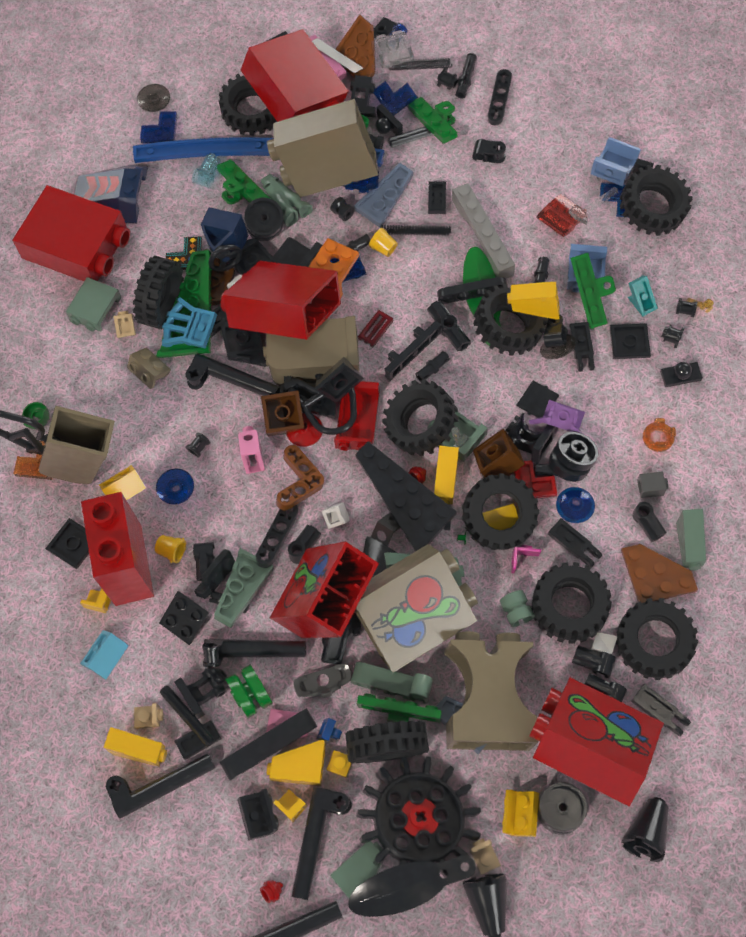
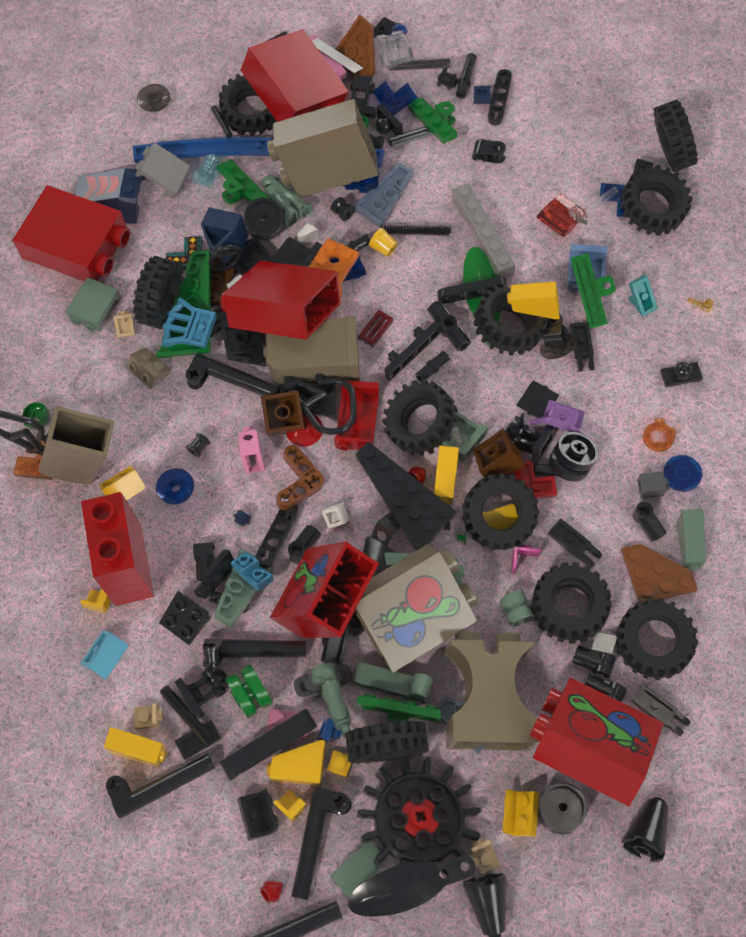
(70, 544): black tile -> none
(162, 169): none -> light grey panel
(163, 131): clear blue plate -> none
(170, 548): yellow piece -> none
(221, 121): none -> black bar
(241, 518): none -> dark blue plate
(250, 571): none -> dark azure slope
(308, 234): none -> white slope
(331, 691): none -> sand green piece
(338, 380): black slope -> none
(437, 197): black plate -> none
(482, 95): none -> dark blue plate
(541, 272): black pin -> none
(575, 513): clear blue dish -> none
(615, 161): medium blue panel -> none
(630, 341): black tile -> none
(672, 335): black brick -> none
(675, 135): none -> black tyre
(682, 473): none -> clear blue tile
(686, 307): black bush -> none

